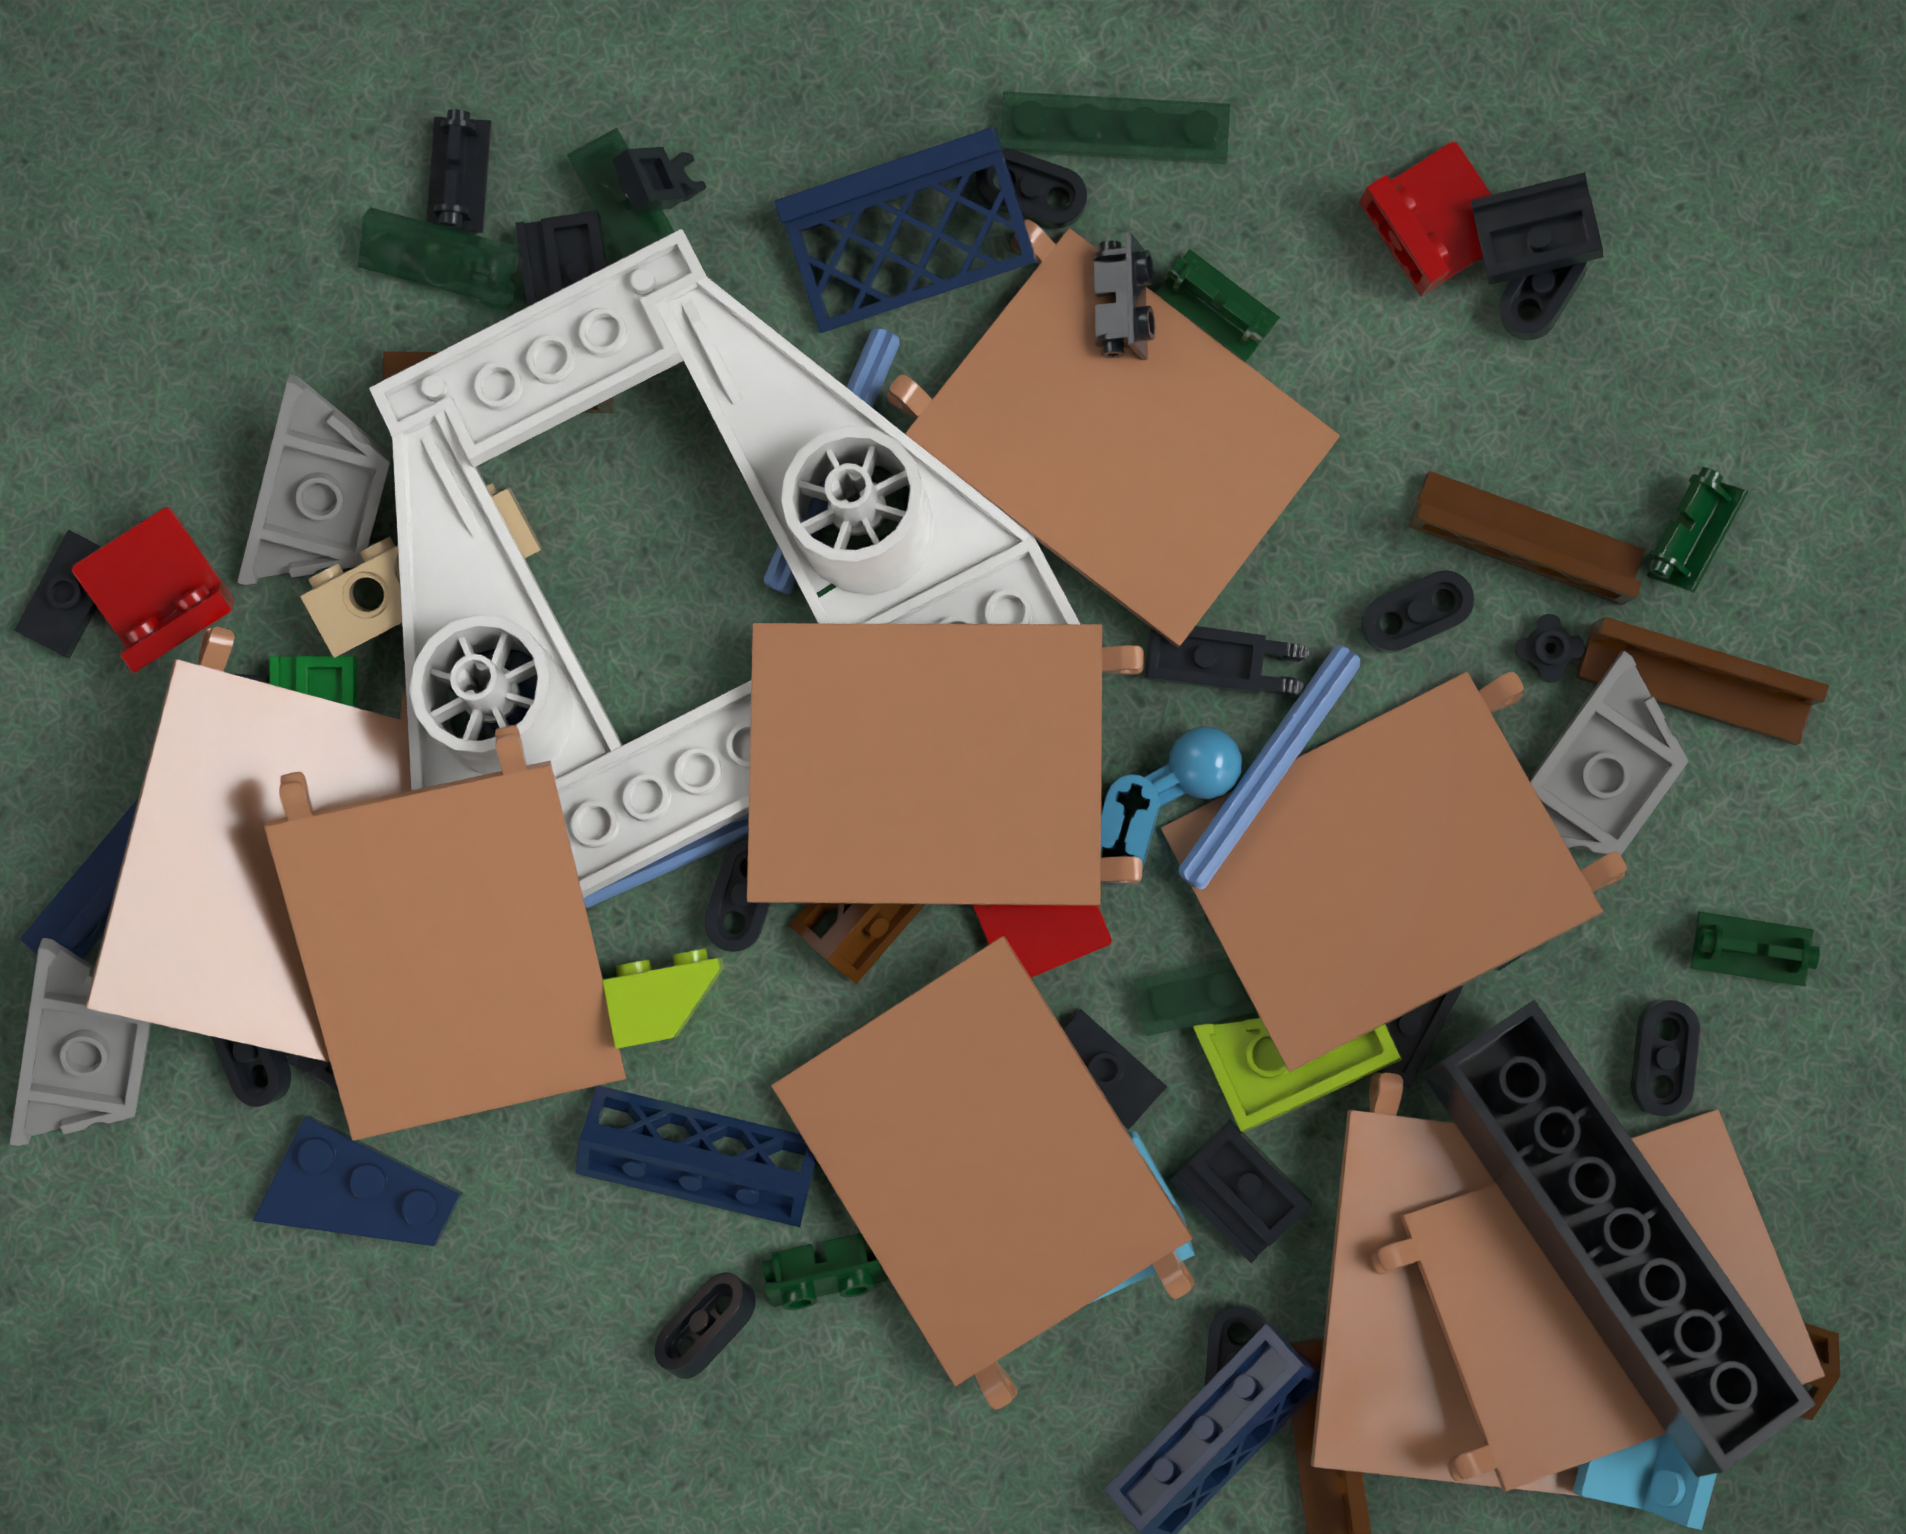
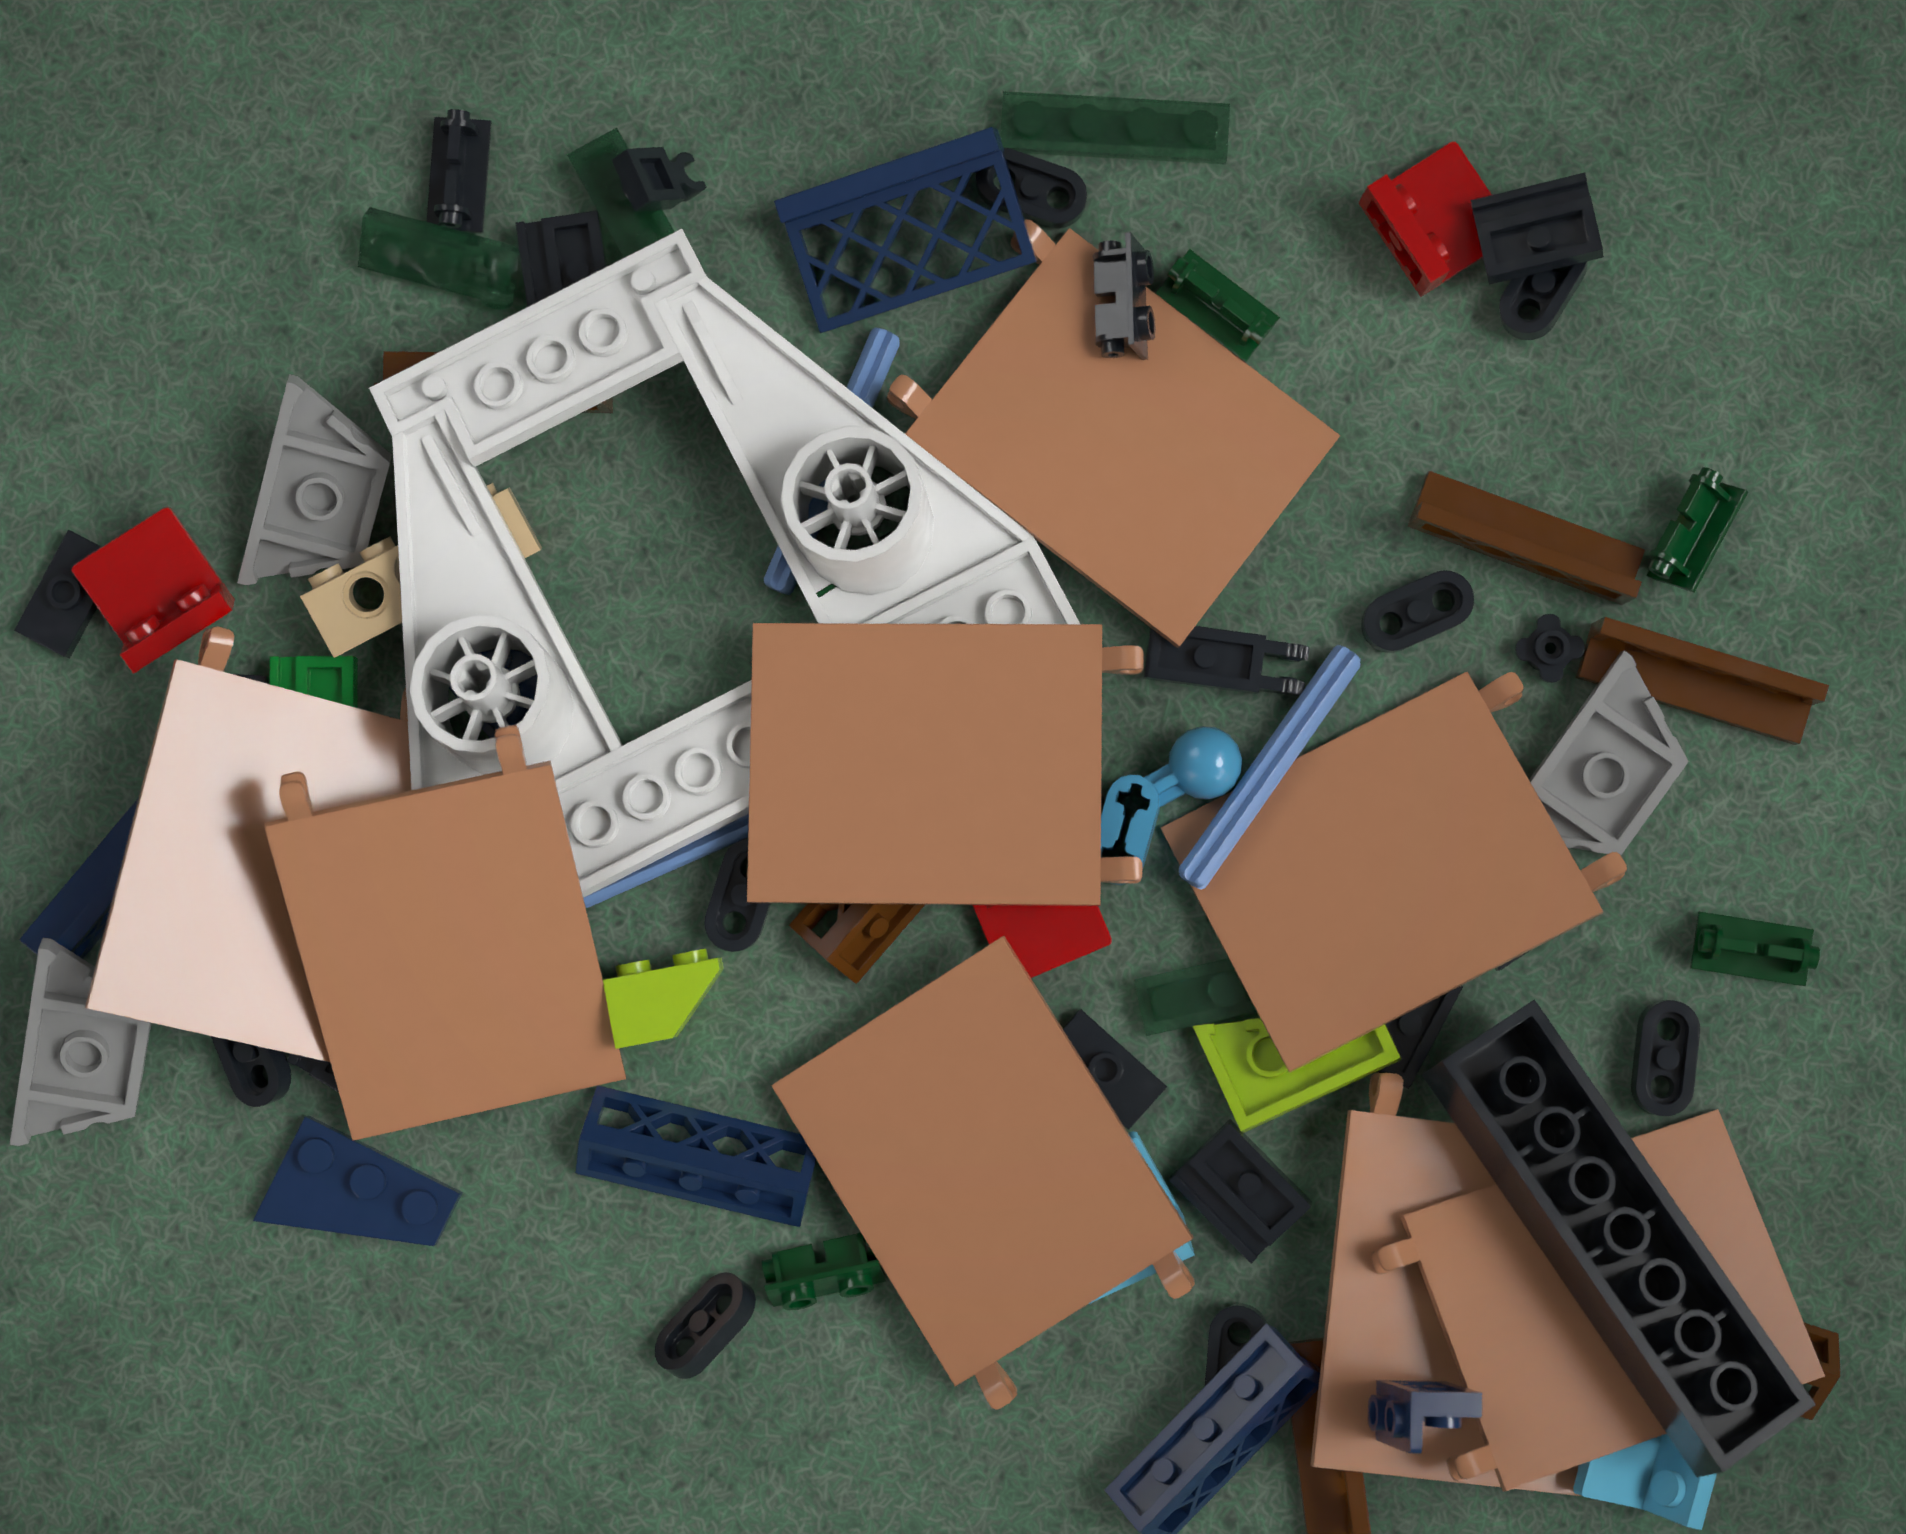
(1404, 1405): none -> dark blue bracket

